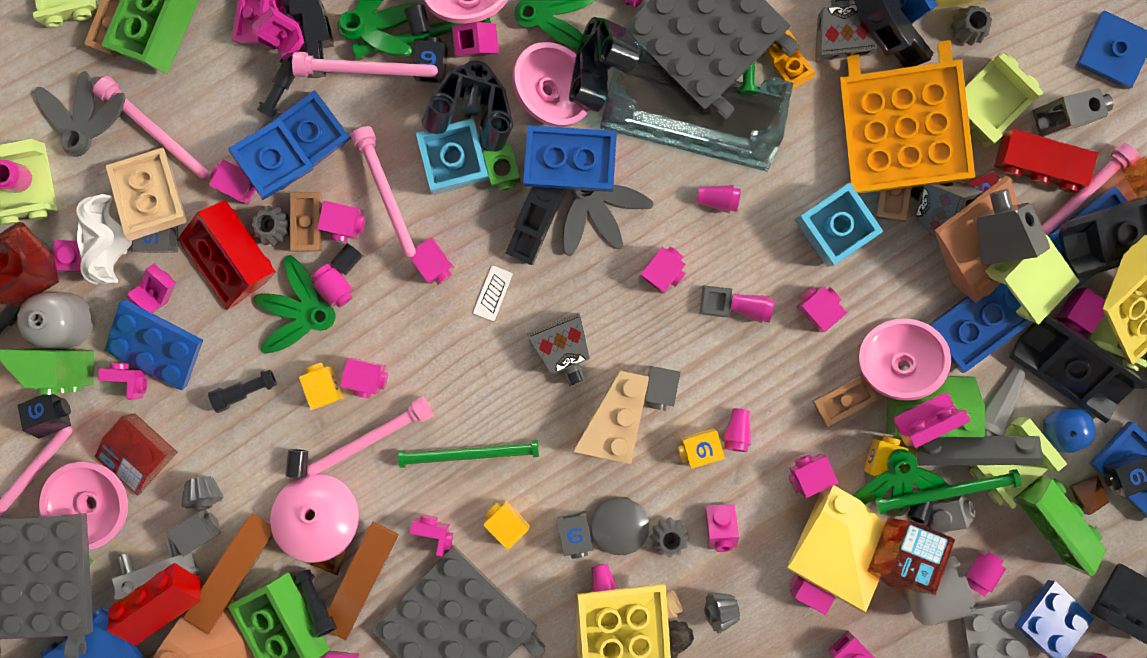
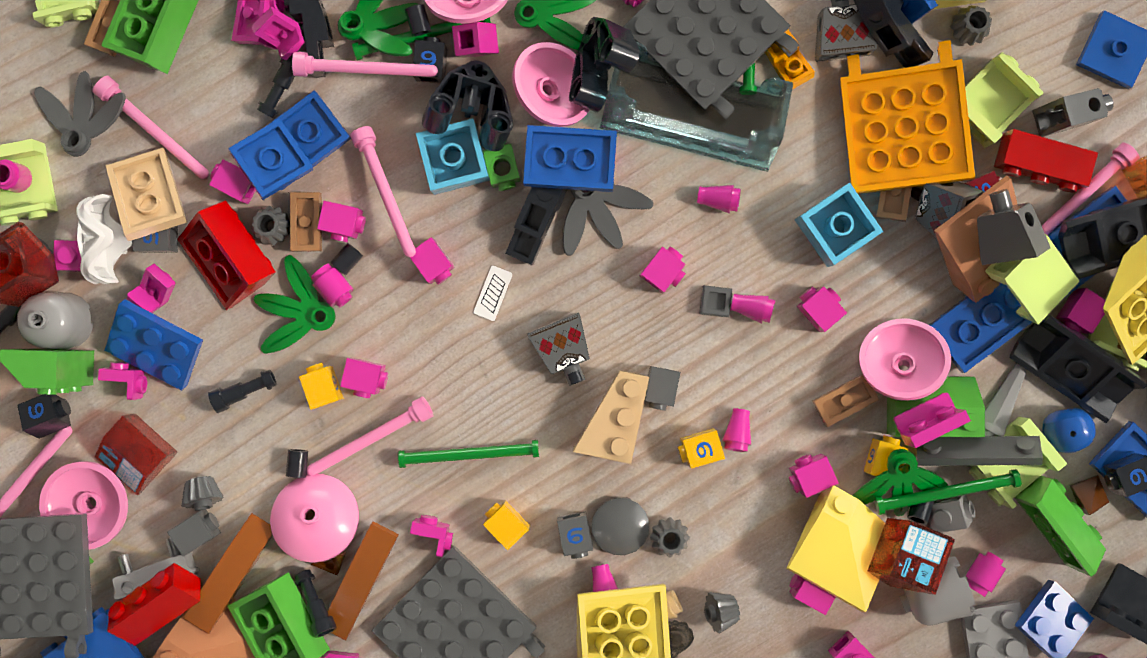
(722, 527): dark pink bracket -> none

